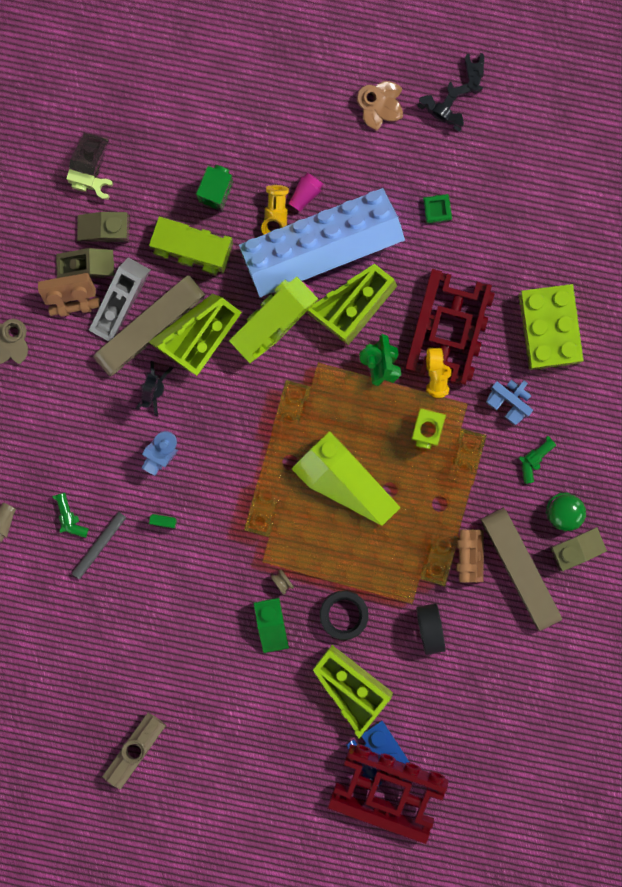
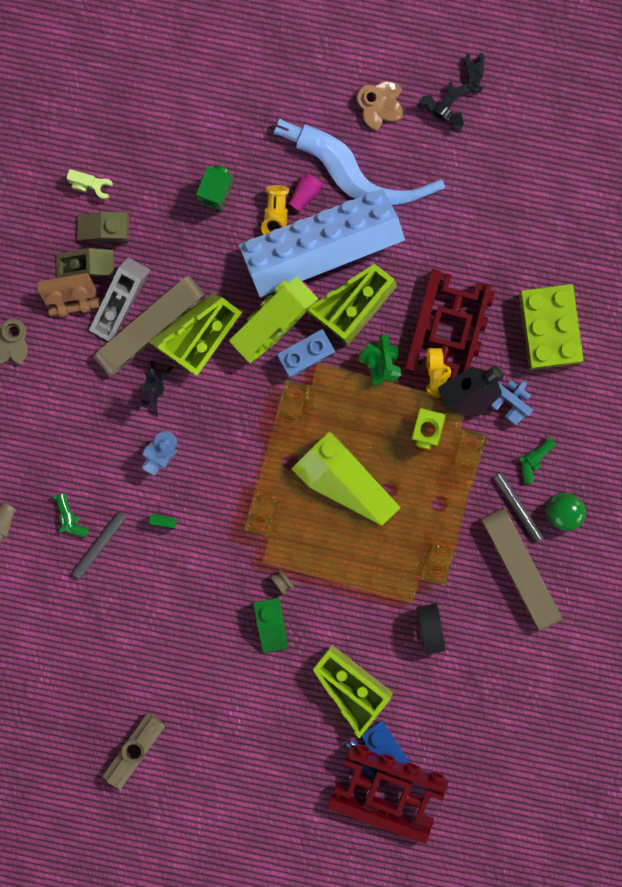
(89, 154): clear smoke slope -> none
(191, 245): lime wedge -> none
(306, 354): none -> medium blue brick
(343, 166): none -> light blue animal
(346, 634): black tyre -> none
(437, 208): green tile -> none
(471, 555): medium nougat plate -> none
(472, 391): none -> black torso
(518, 507): none -> dark grey bar
(578, 549): olive slope -> none

